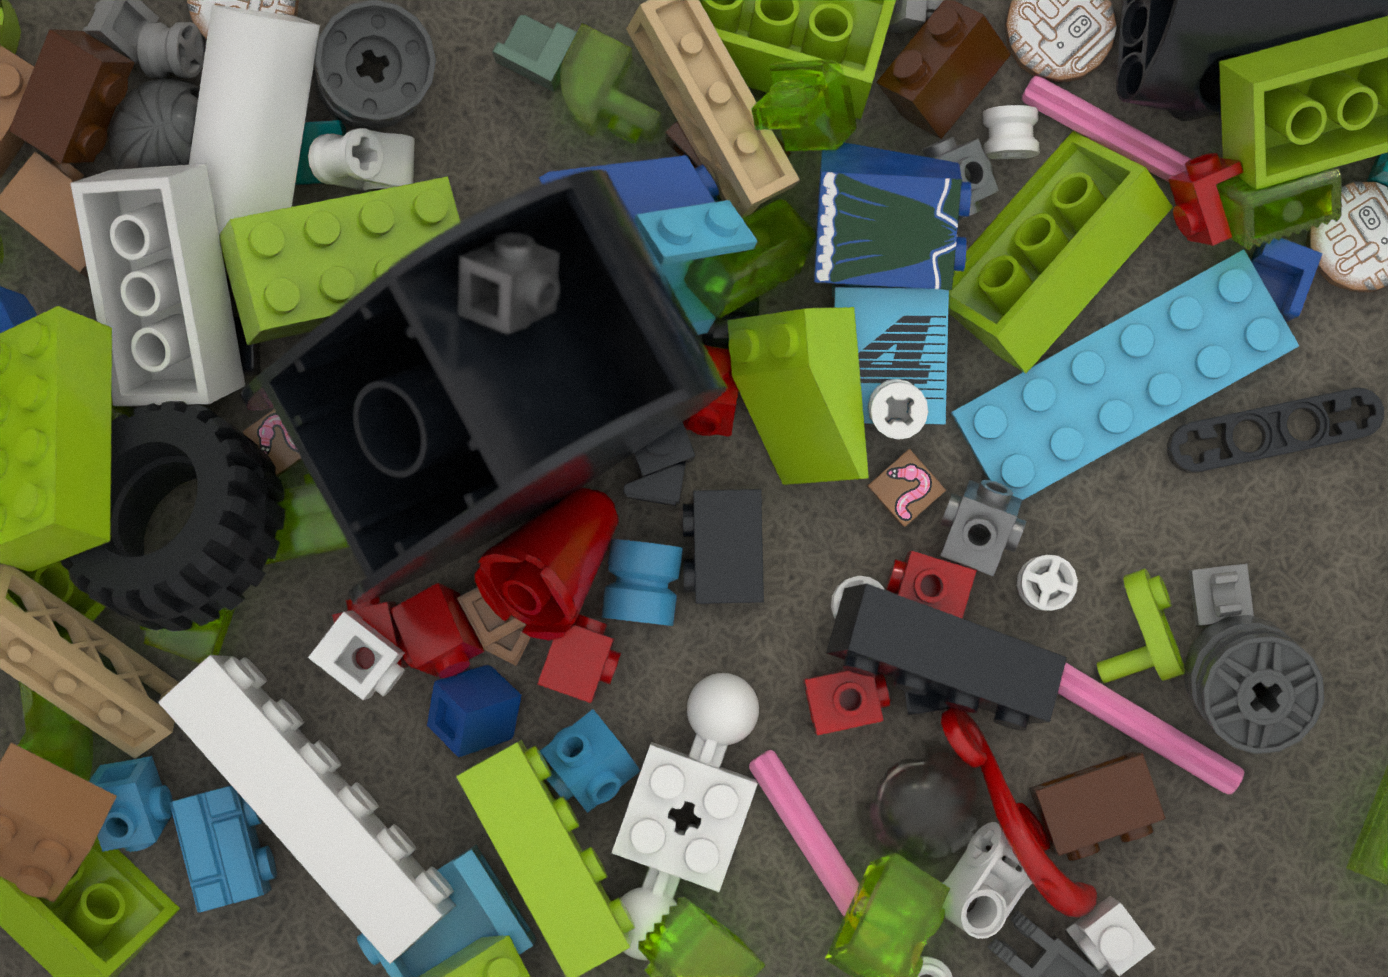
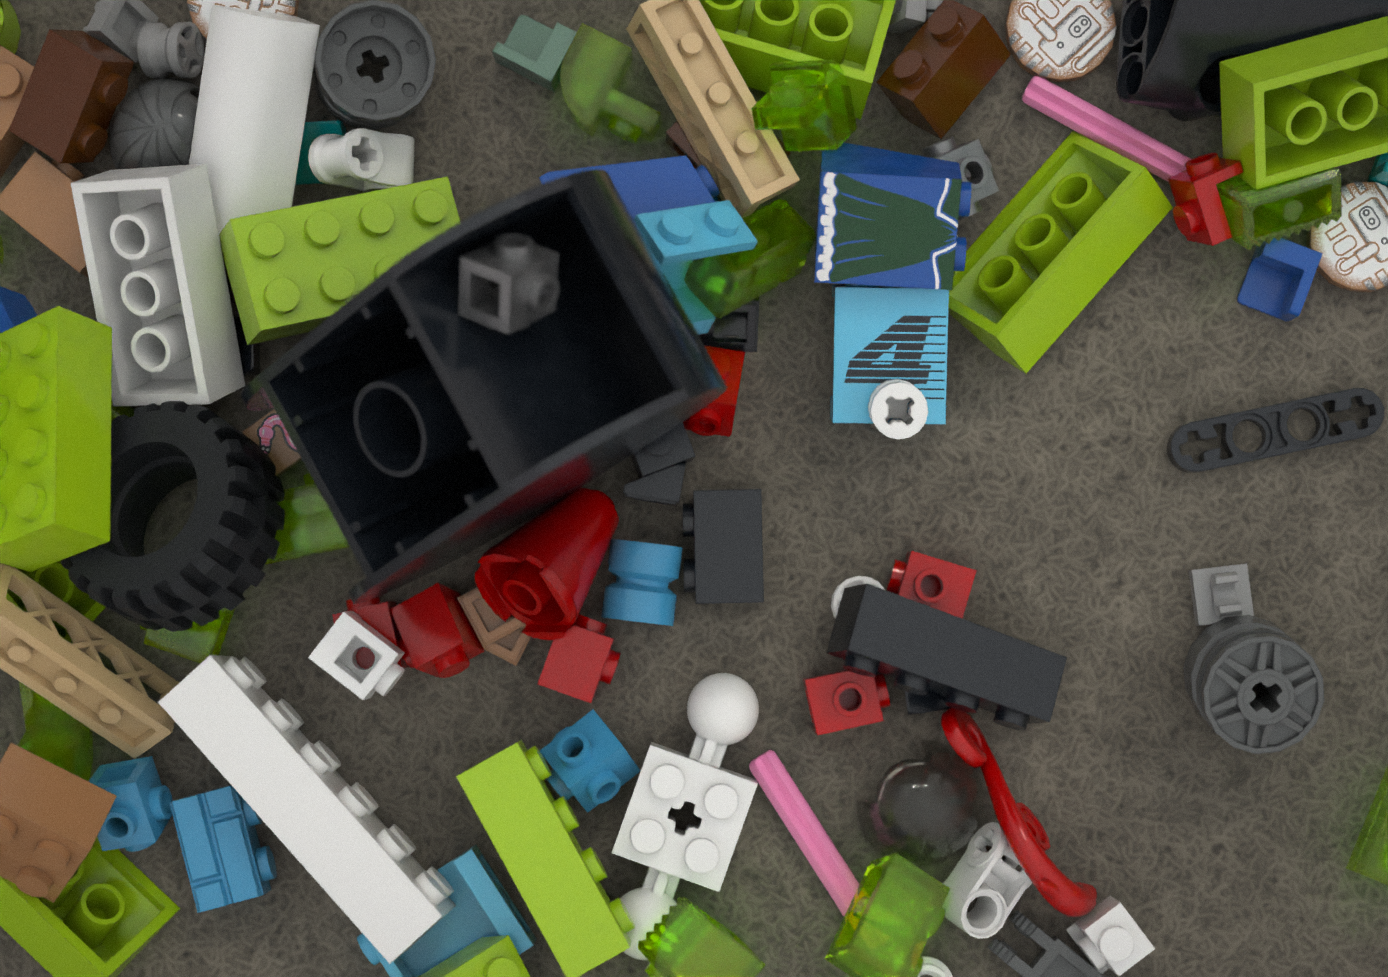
(473, 710): blue panel -> none
(803, 391): lime slope -> none
(906, 488): medium nougat tile -> none
(982, 525): flat silver brick -> none
(1011, 132): white wheel -> none
(1056, 585): white wheel -> none
(1098, 805): reddish brown brick -> none
(1126, 378): medium azure plate -> none
(1148, 600): lime piece -> none
(1150, 730): bright pink axle -> none

